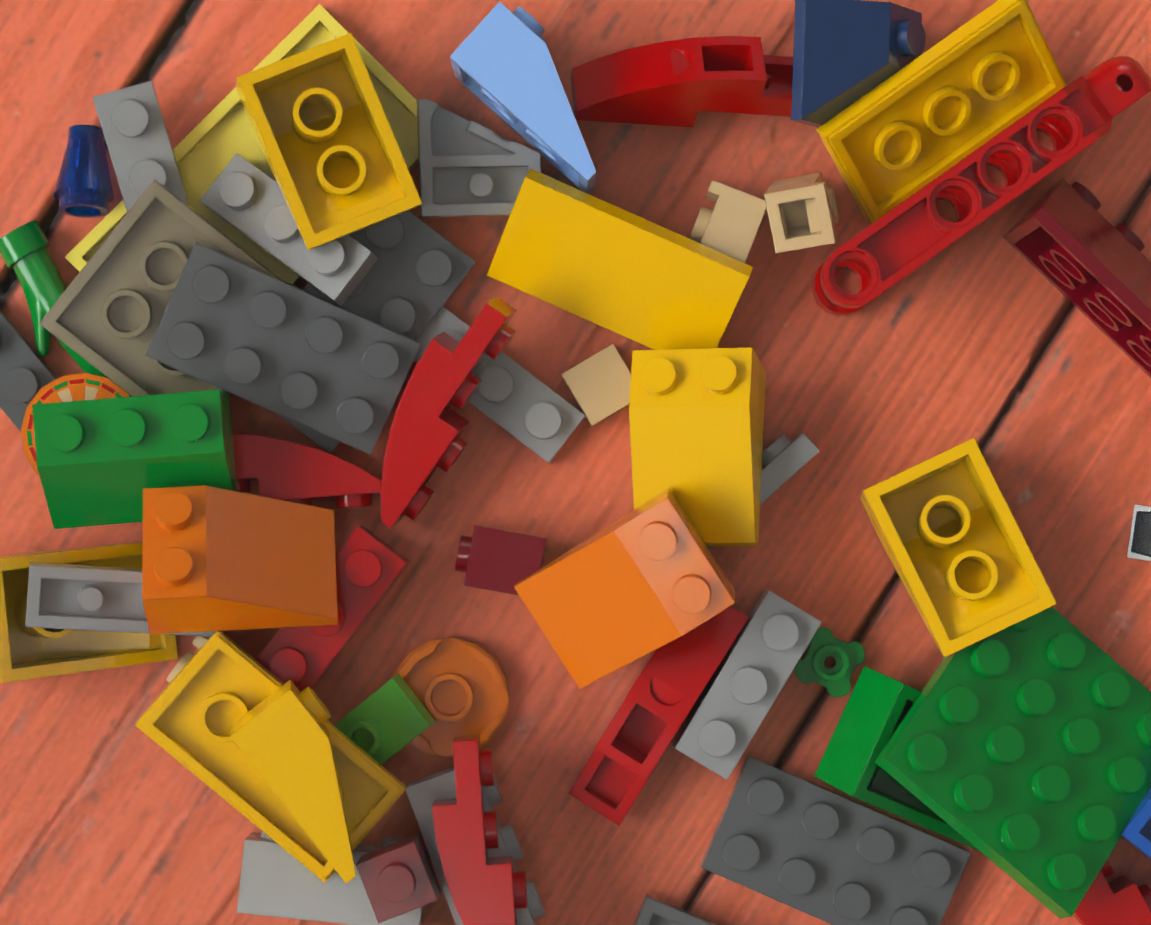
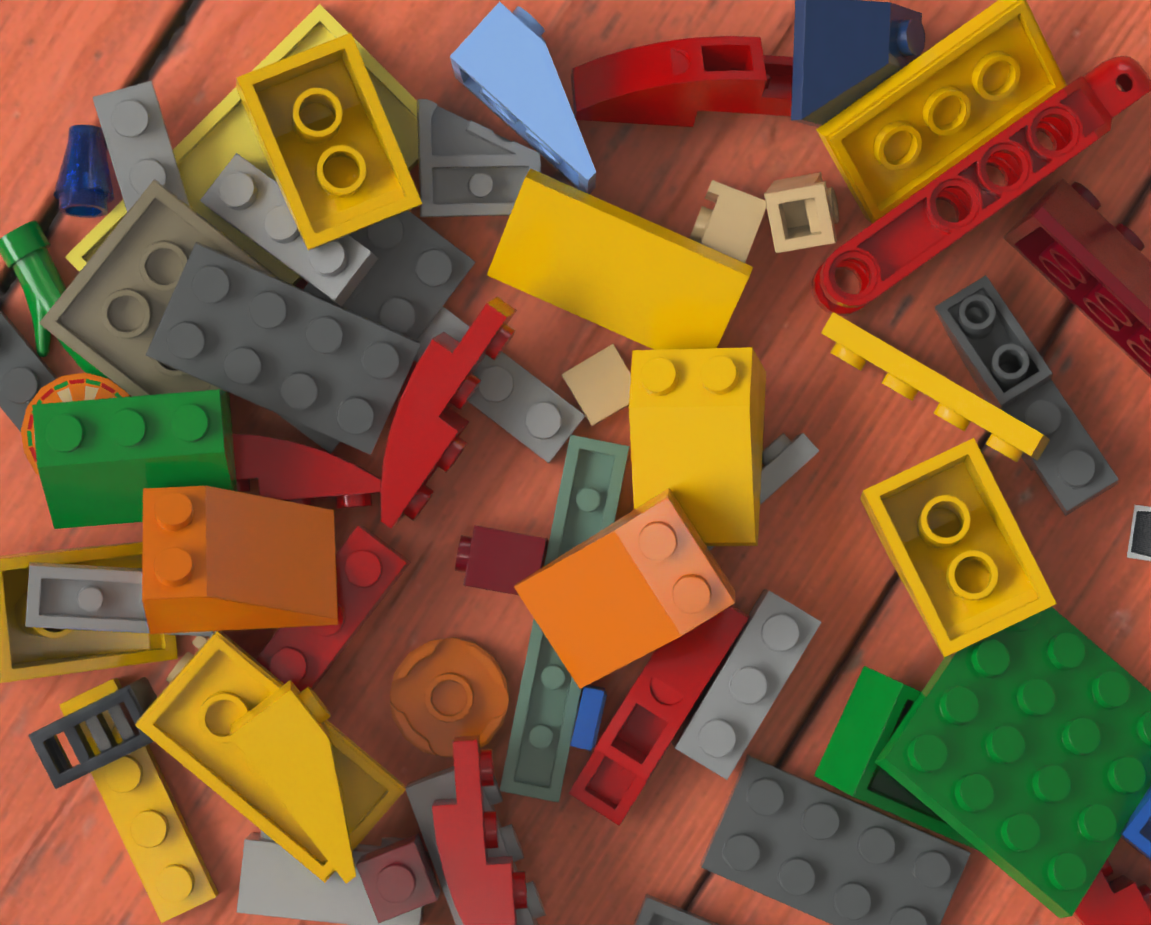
(124, 707): none -> black slope
(148, 820): none -> yellow plate
(386, 720): bright green plate -> none
(547, 691): none -> sand green plate
(589, 717): none -> blue tile
(835, 678): green plate -> none
(955, 403): none -> yellow plate
(1020, 384): none -> dark grey slope

